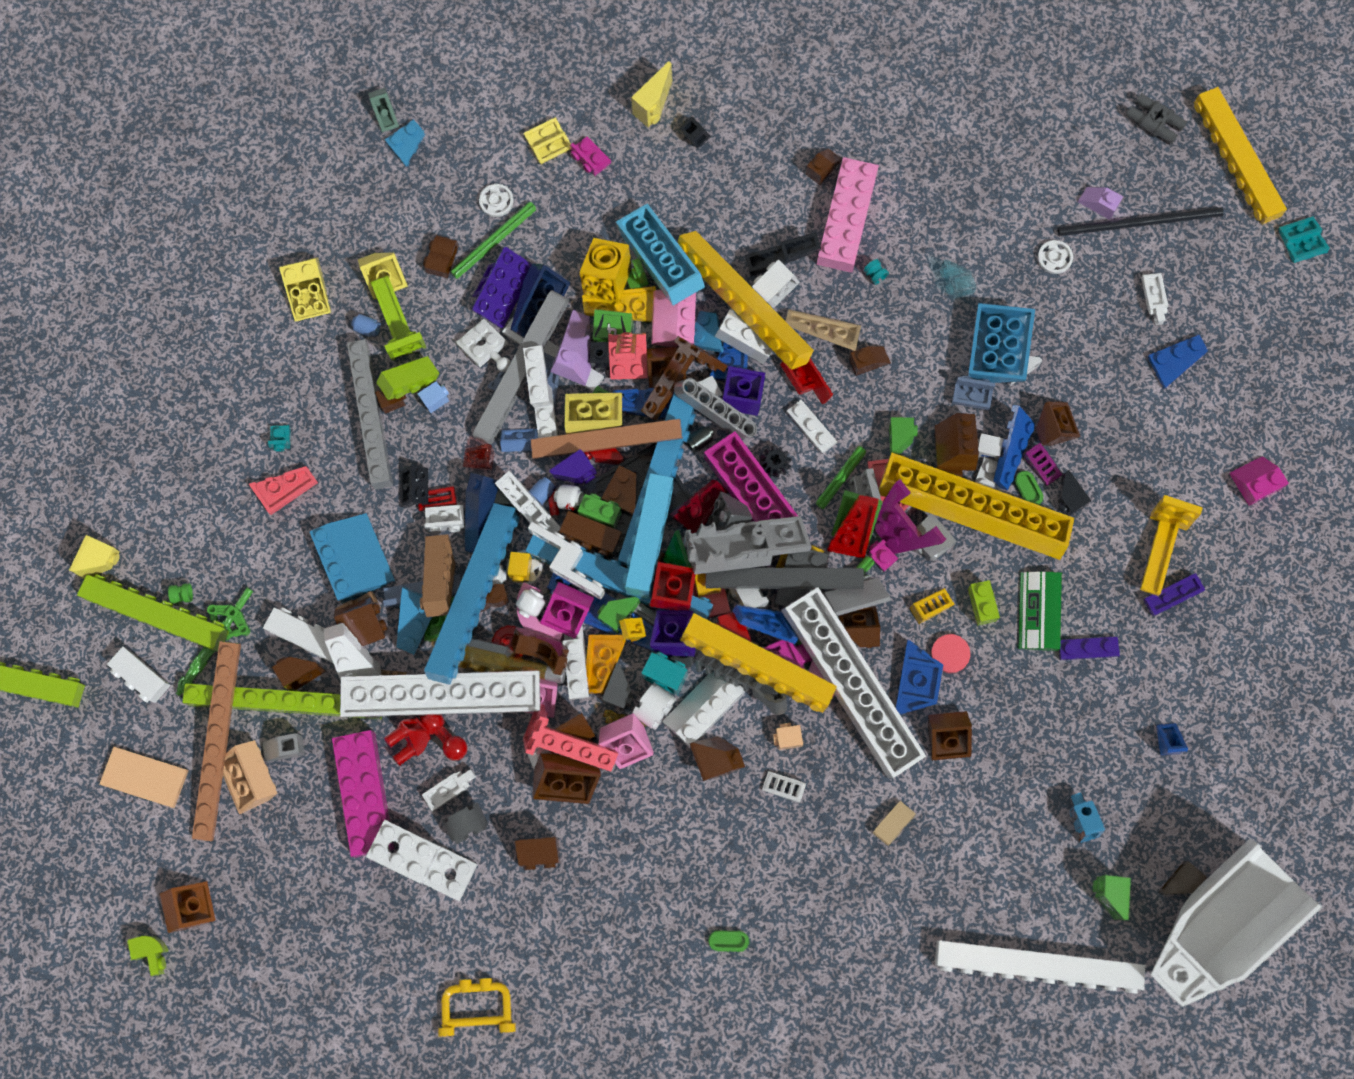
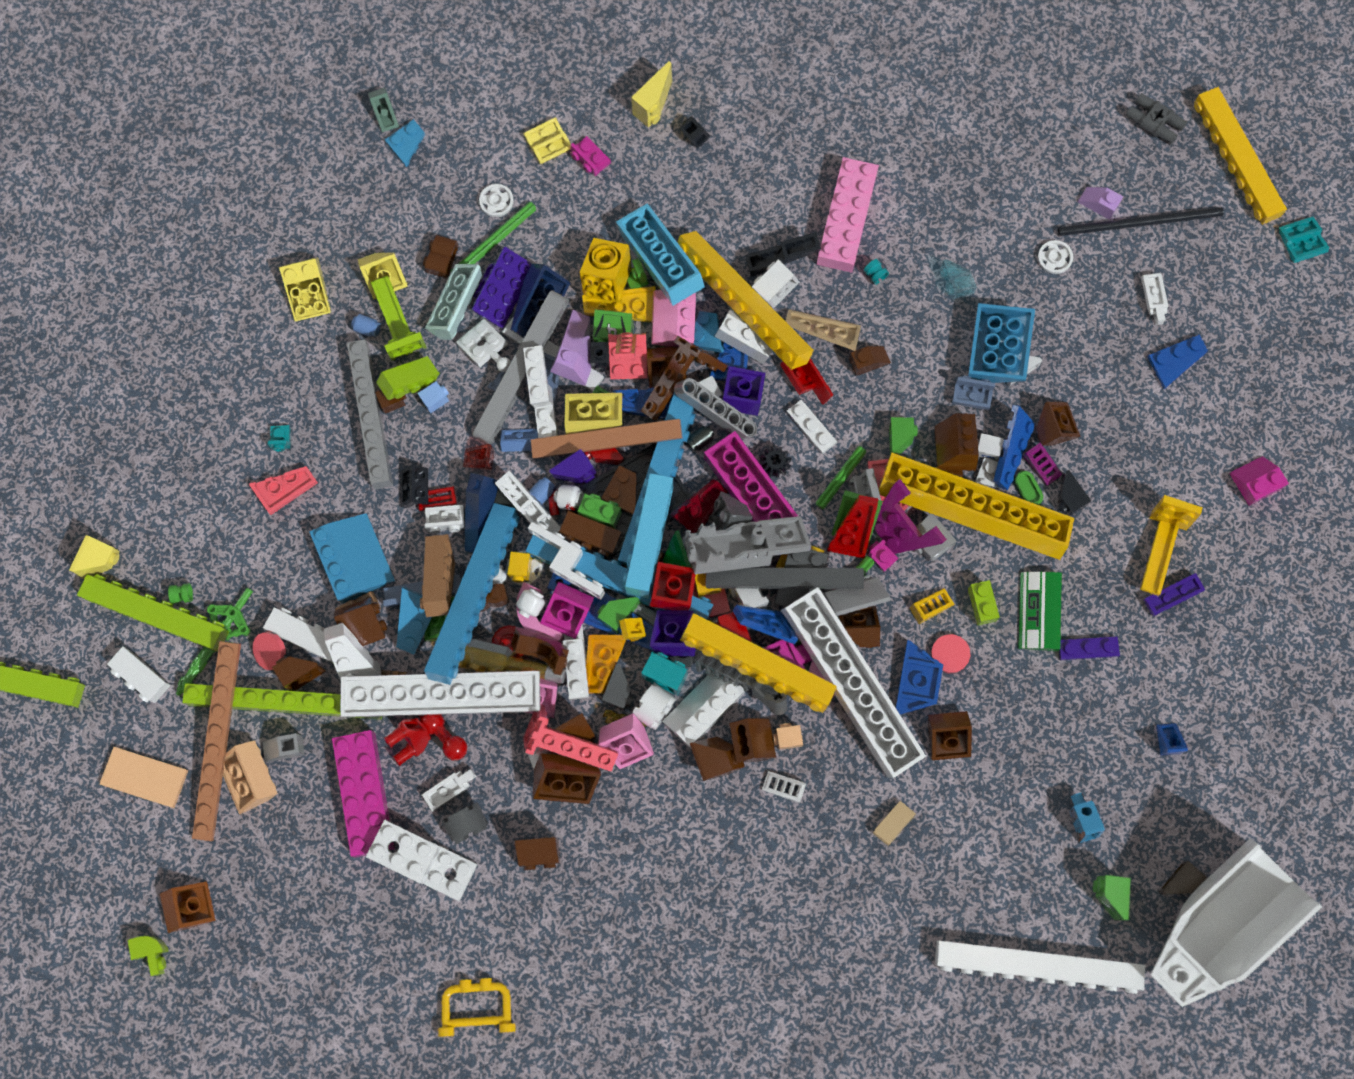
(268, 649): none -> coral tile
(454, 300): none -> light aqua slope
(728, 941): bright green tile -> none
(752, 740): none -> reddish brown piece
(822, 165): reddish brown slope -> none

